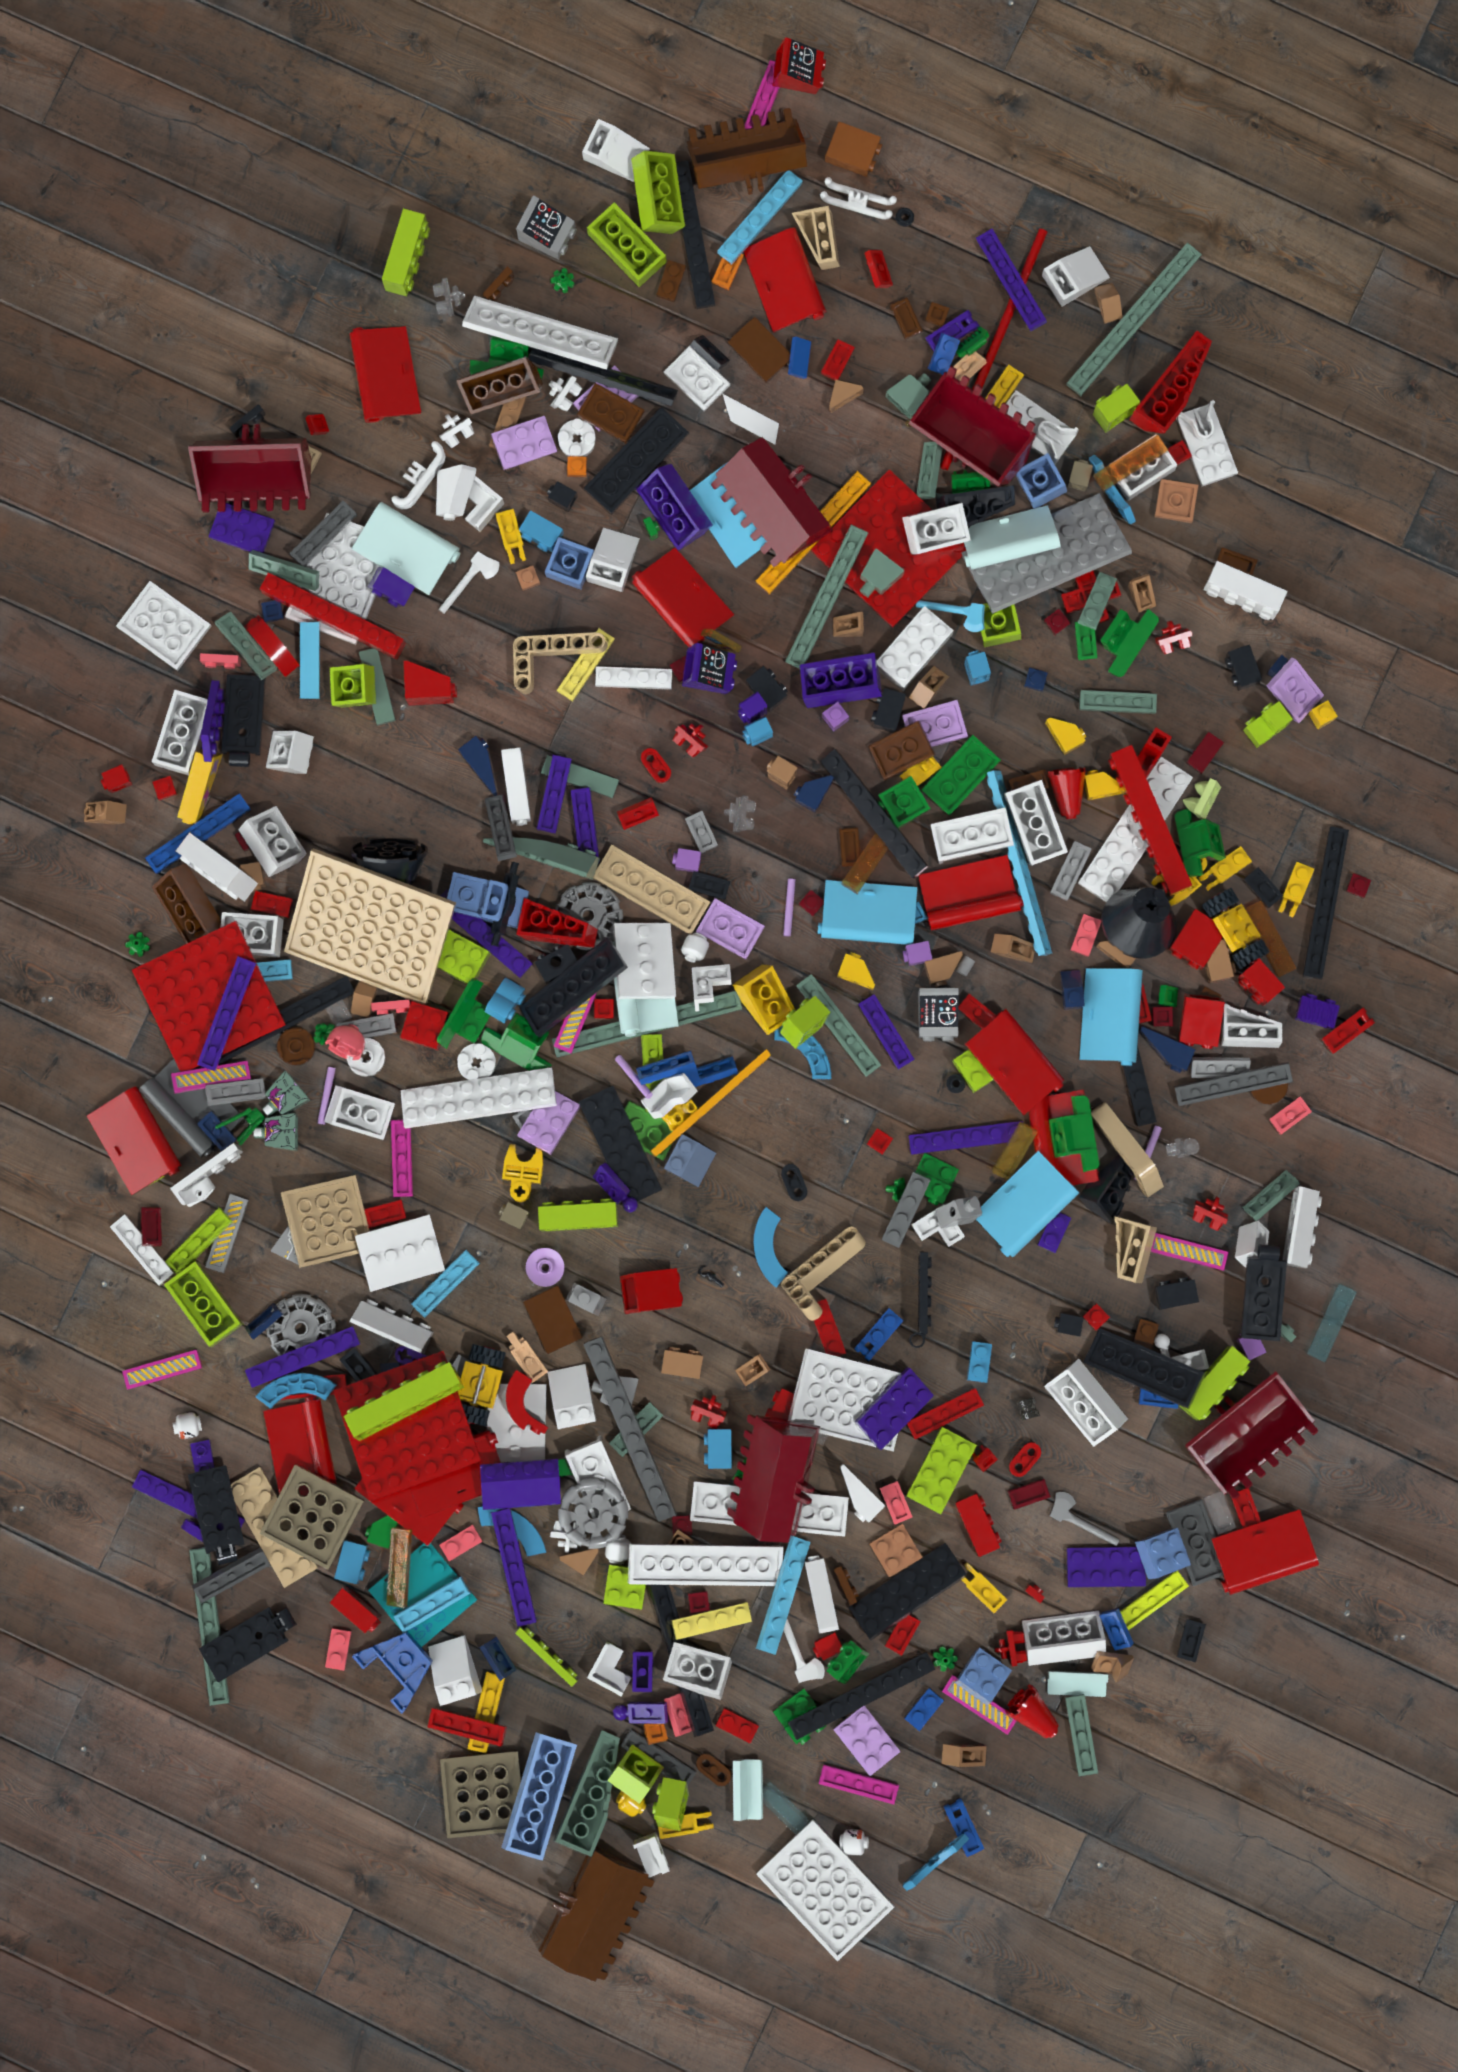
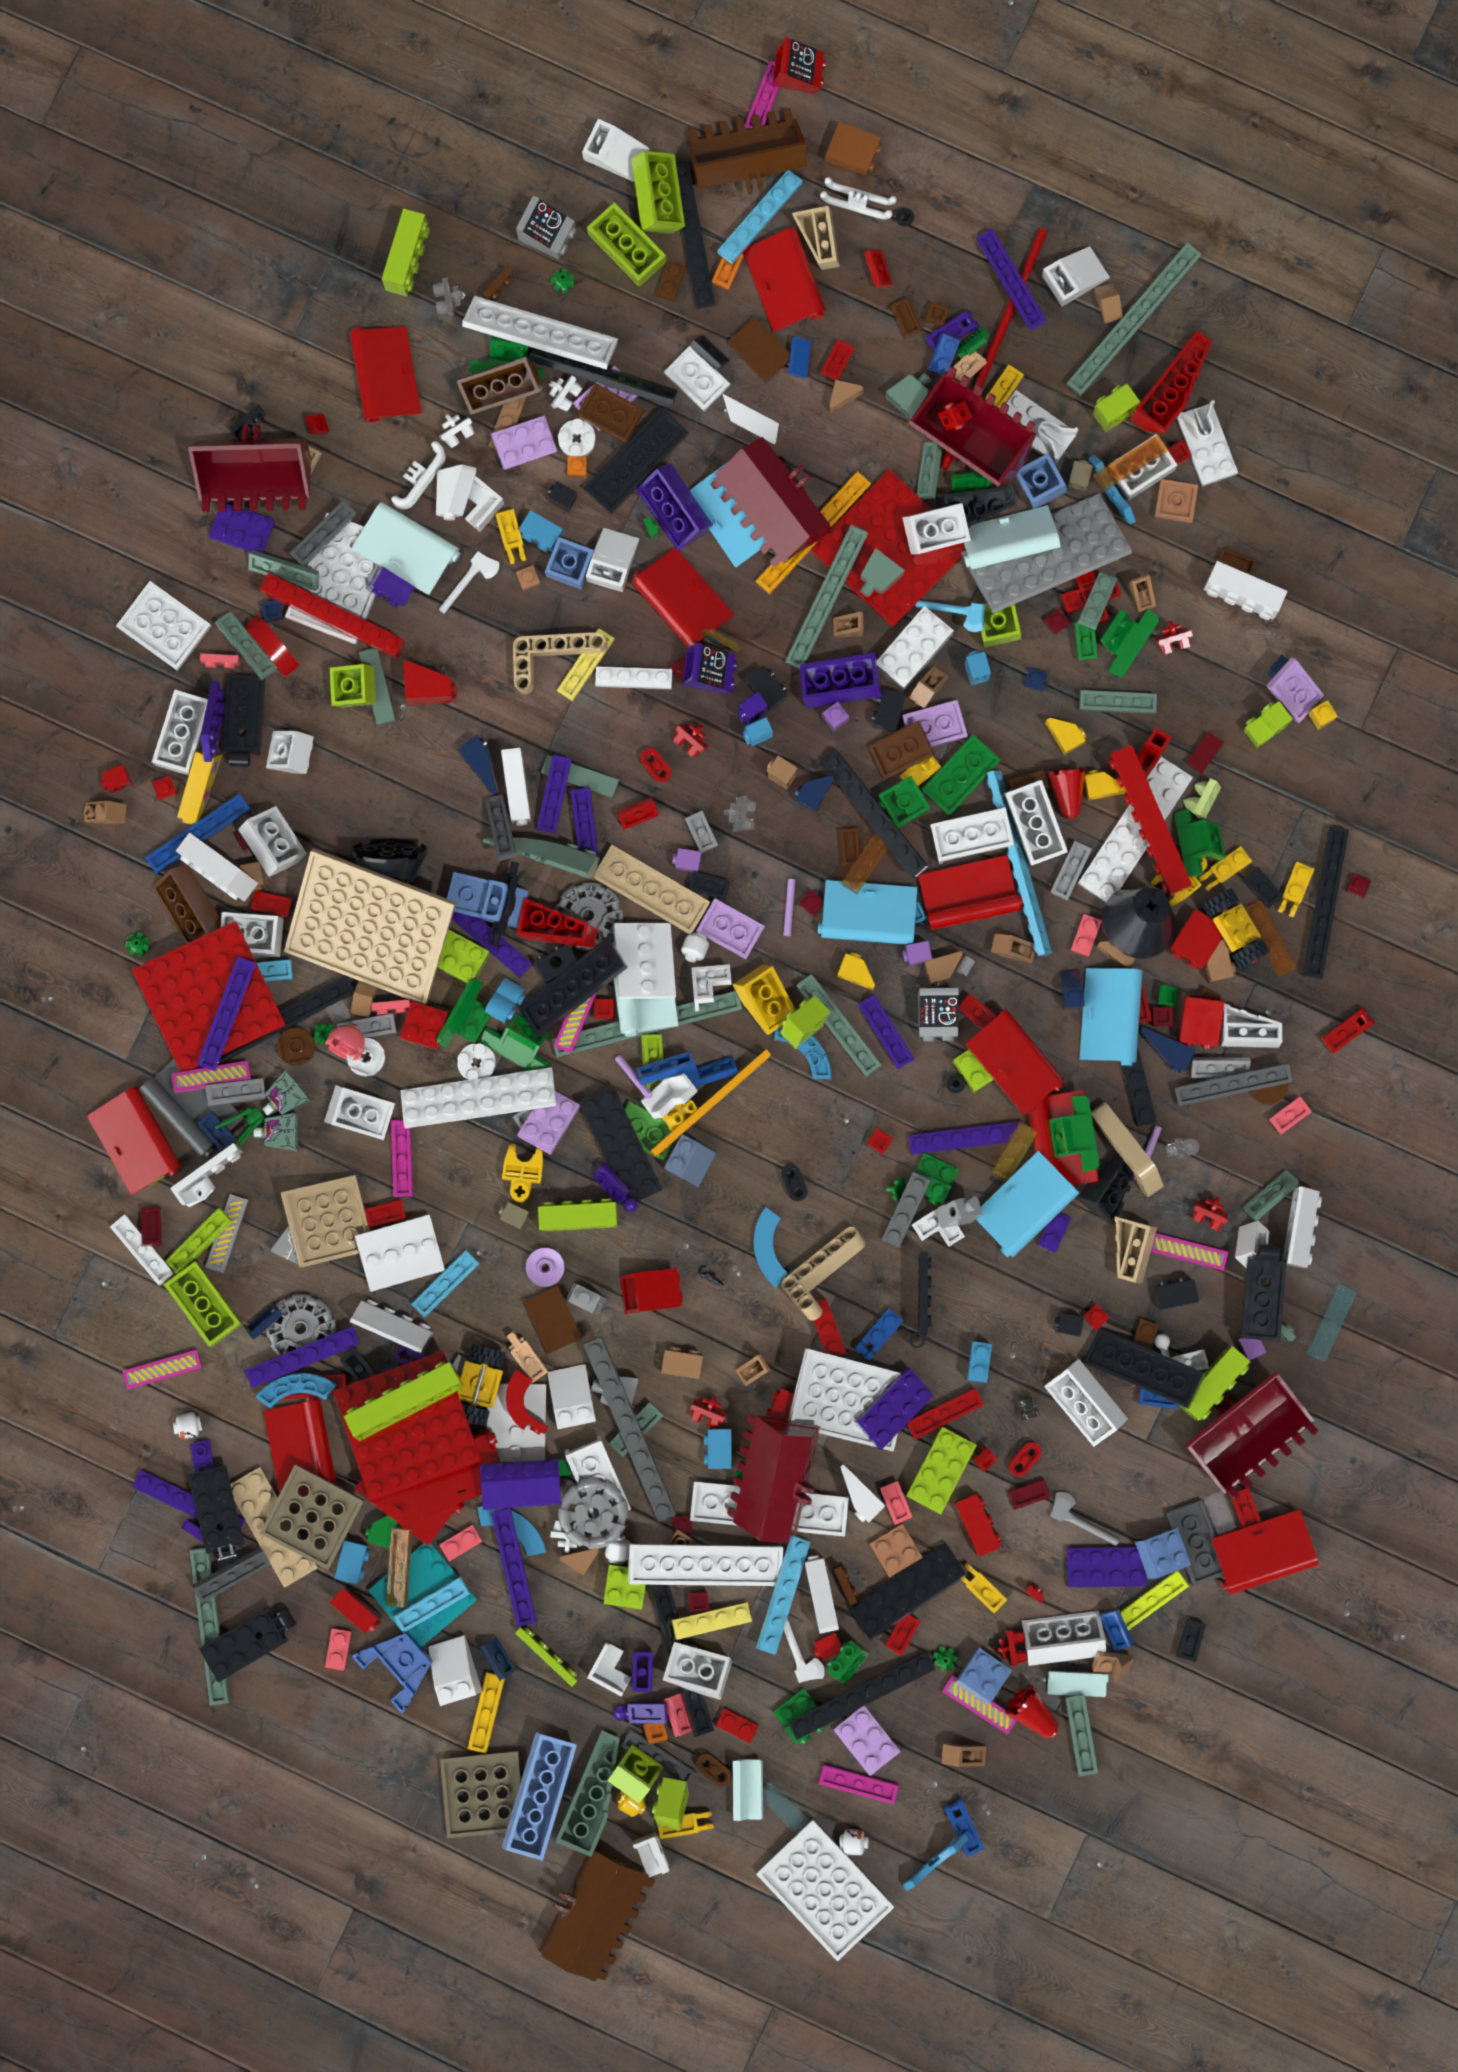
(309, 660): medium azure tile -> none
(326, 1095): lavender bar -> none
(467, 1727): red plate -> none
(923, 1709): blue plate -> none
(951, 415): none -> red brick
(1243, 667): black brick -> none
(1260, 983): red brick -> none
(1317, 1012): dark purple brick -> none

